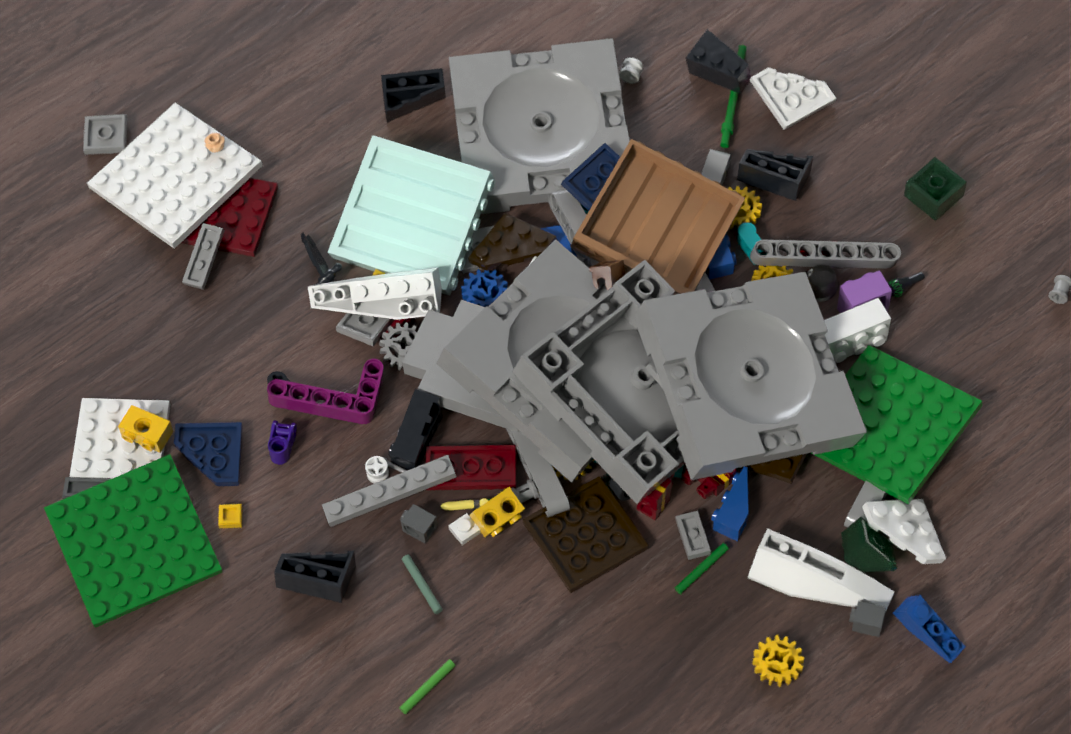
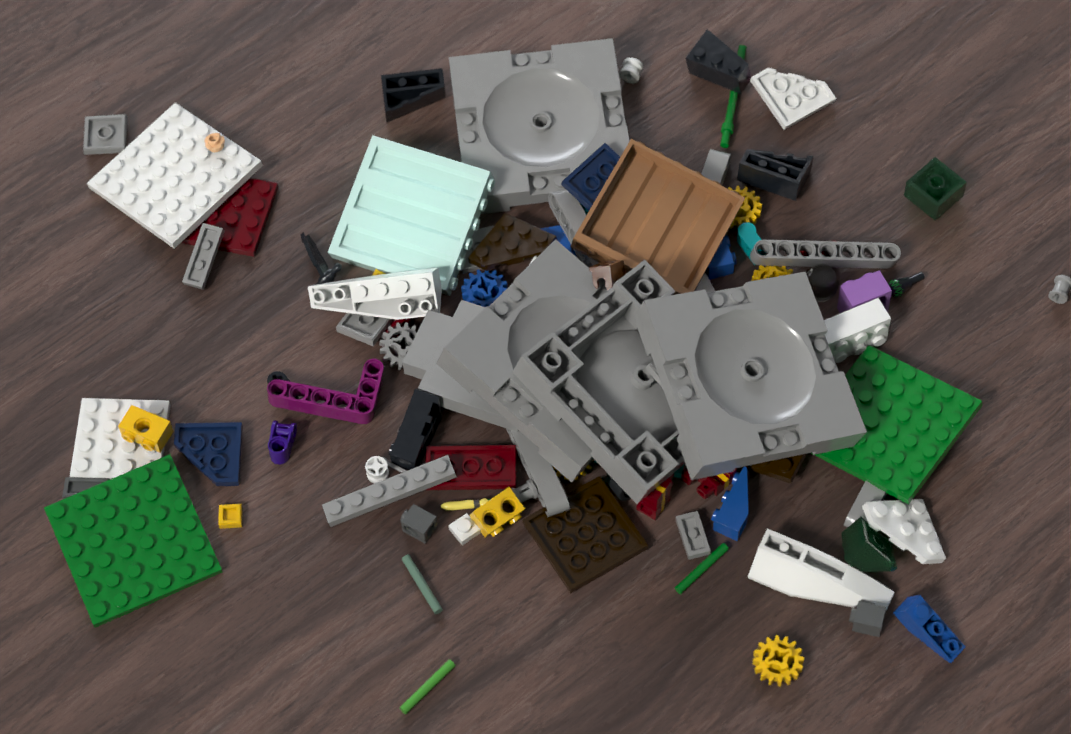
(316, 575): black wedge -> none

